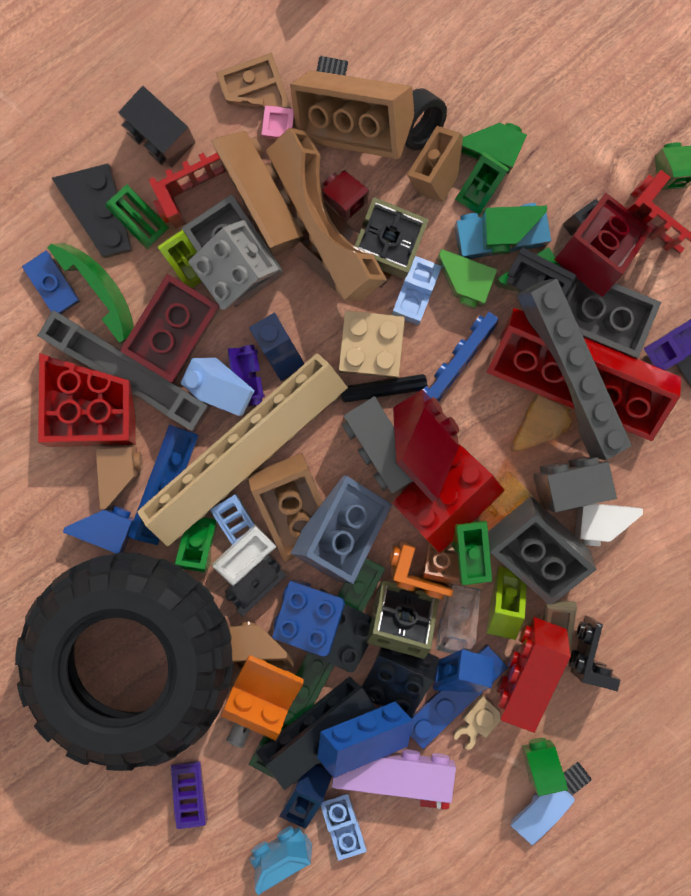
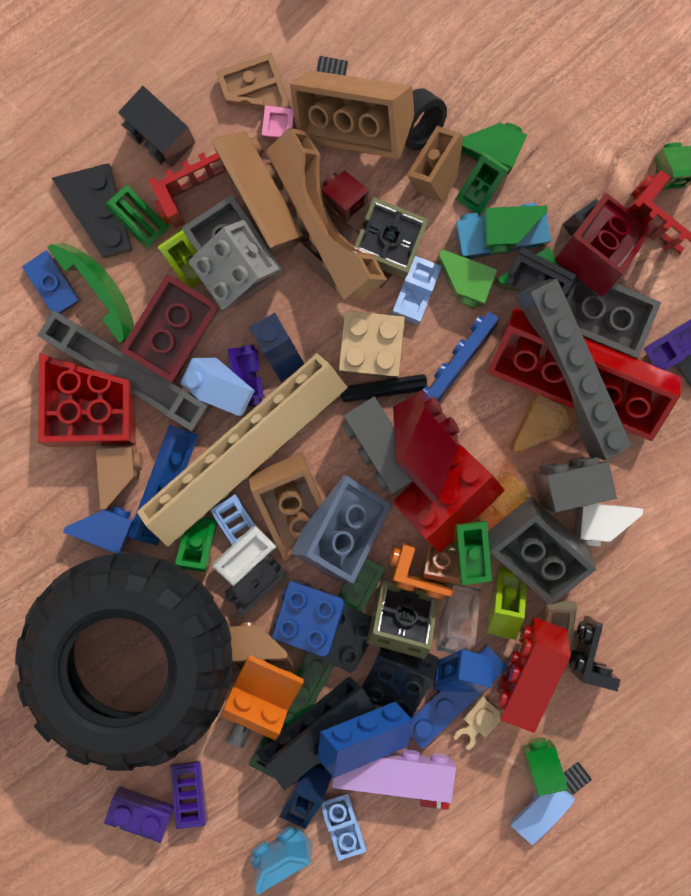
(139, 814): none -> dark purple brick

